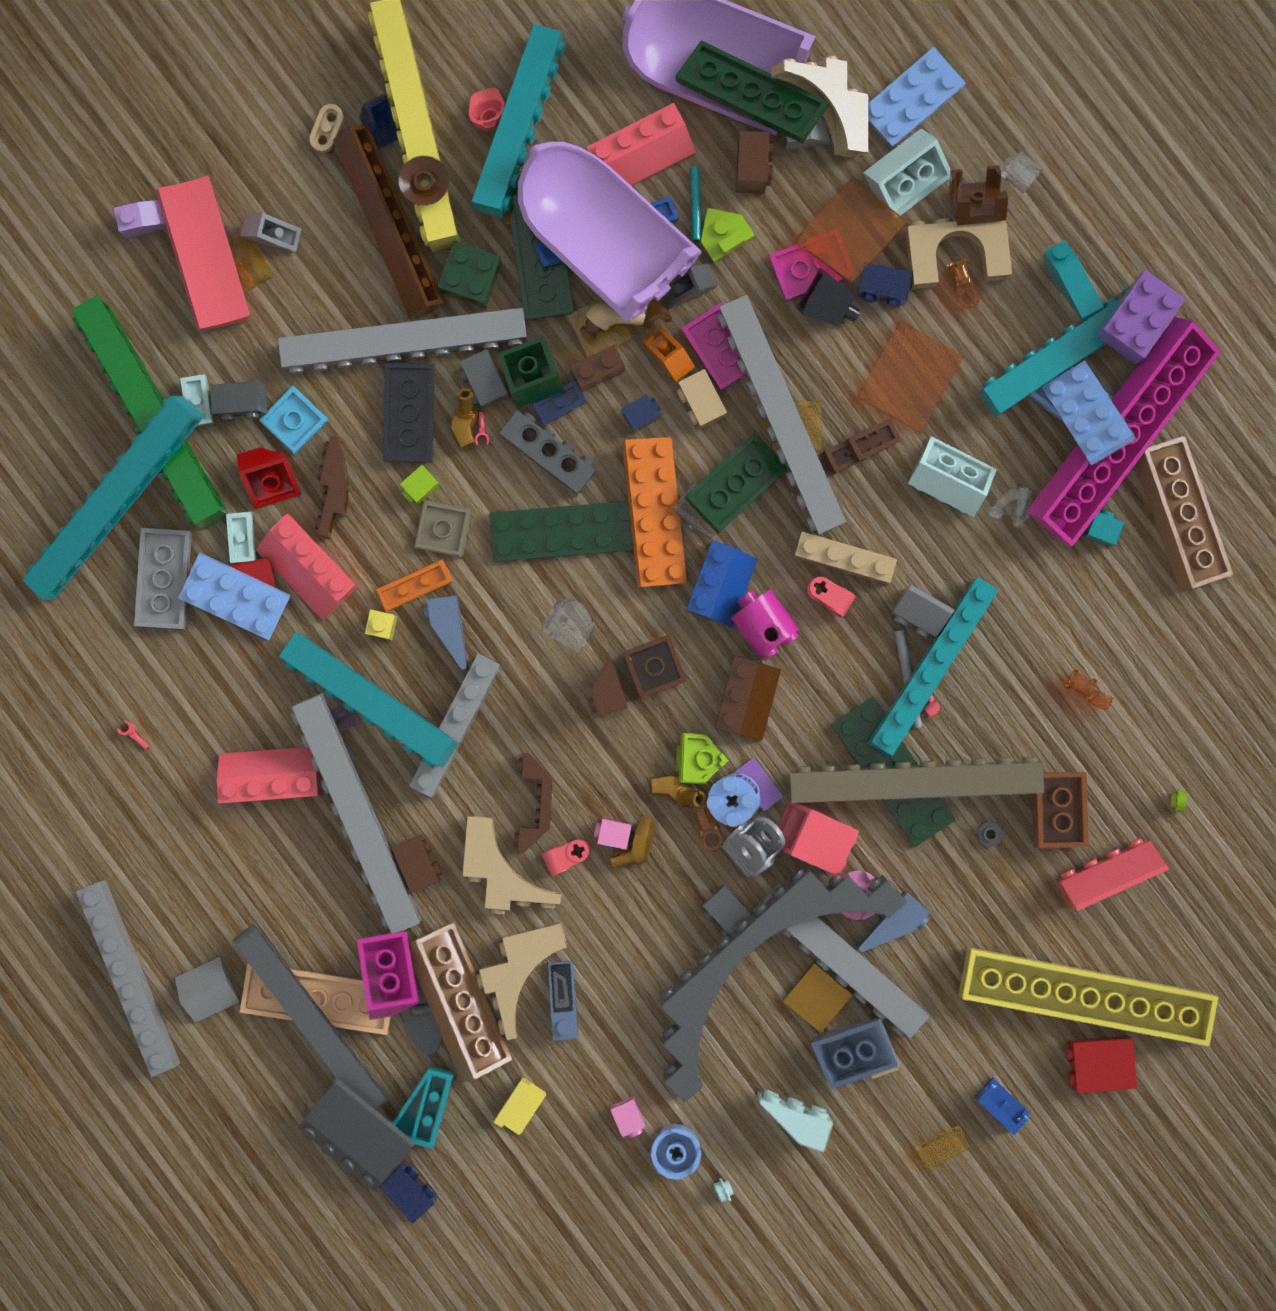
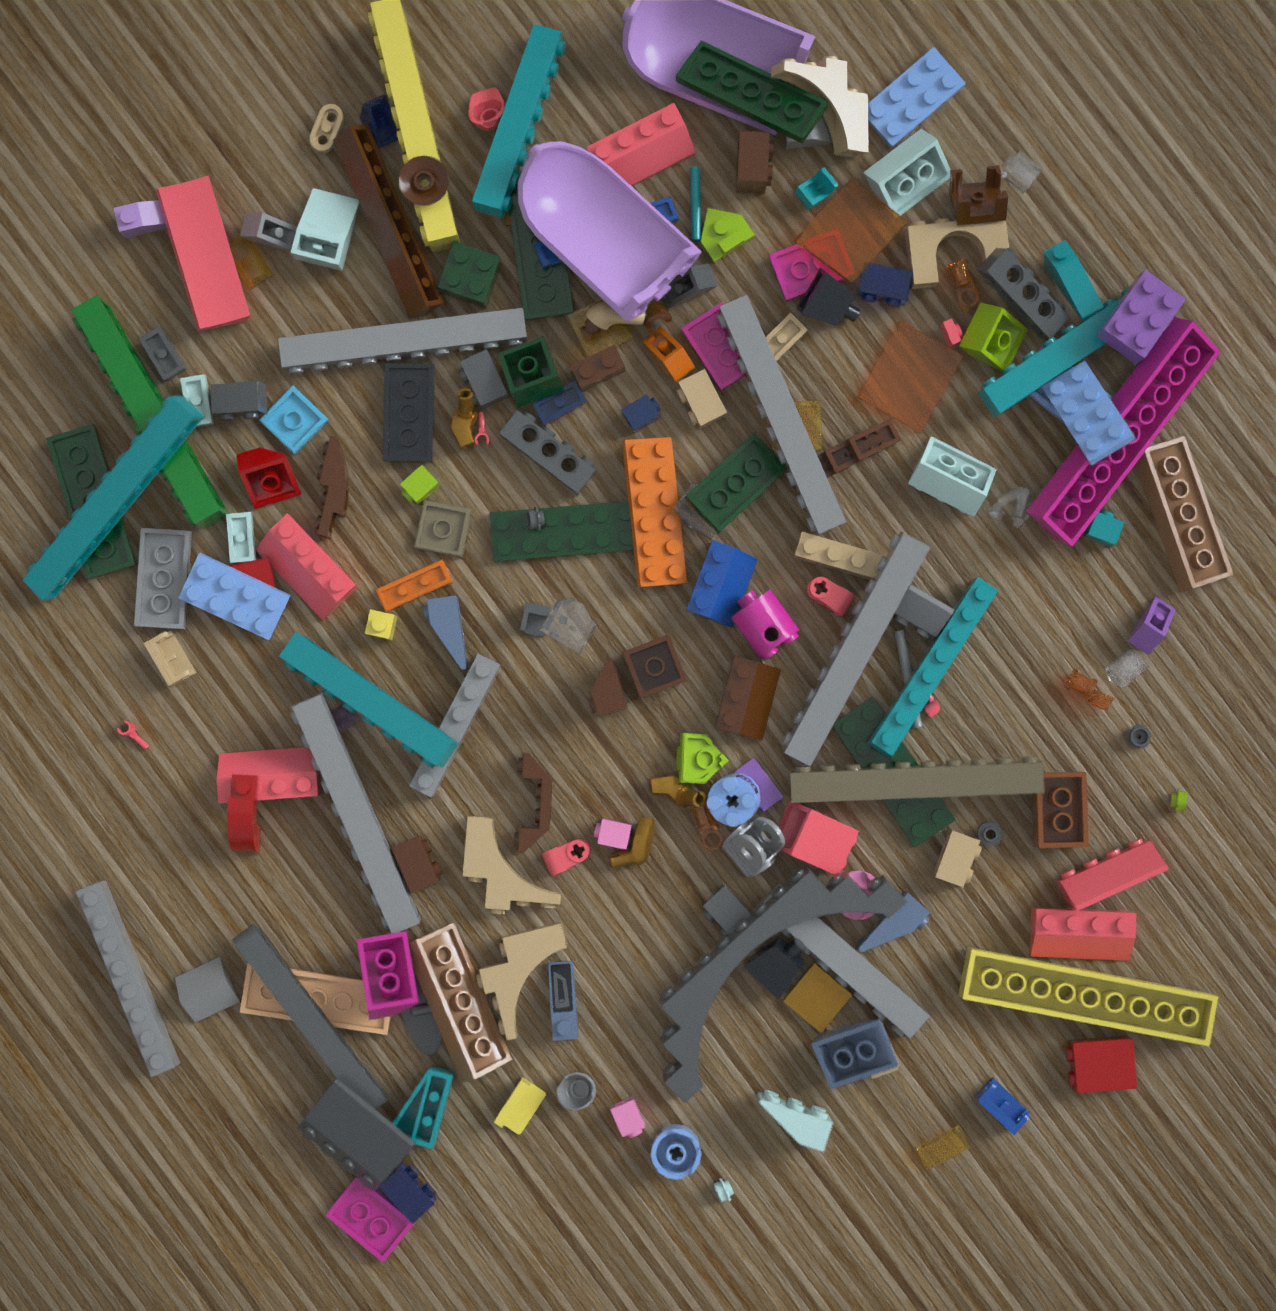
(79, 469): none -> dark green plate
(162, 354): none -> dark grey plate
(170, 658): none -> tan hinge
(241, 815): none -> red arch
(325, 229): none -> light aqua slope
(370, 1219): none -> dark pink plate
(534, 618): none -> dark grey panel
(535, 519): none -> dark grey plate
(576, 1091): none -> light grey hair
(777, 965): none -> black torso
(785, 335): none -> tan plate
(816, 188): none -> teal bracket
(855, 648): none -> light grey brick
(951, 333): none -> coral plate
(957, 858): none -> tan brick
(993, 336): none -> lime slope
(995, 270): none -> dark grey brick
(1082, 933): none -> coral slope
(1126, 668): none -> clear brick
(1143, 732): none -> dark grey plate
(1152, 626): none -> medium lavender slope

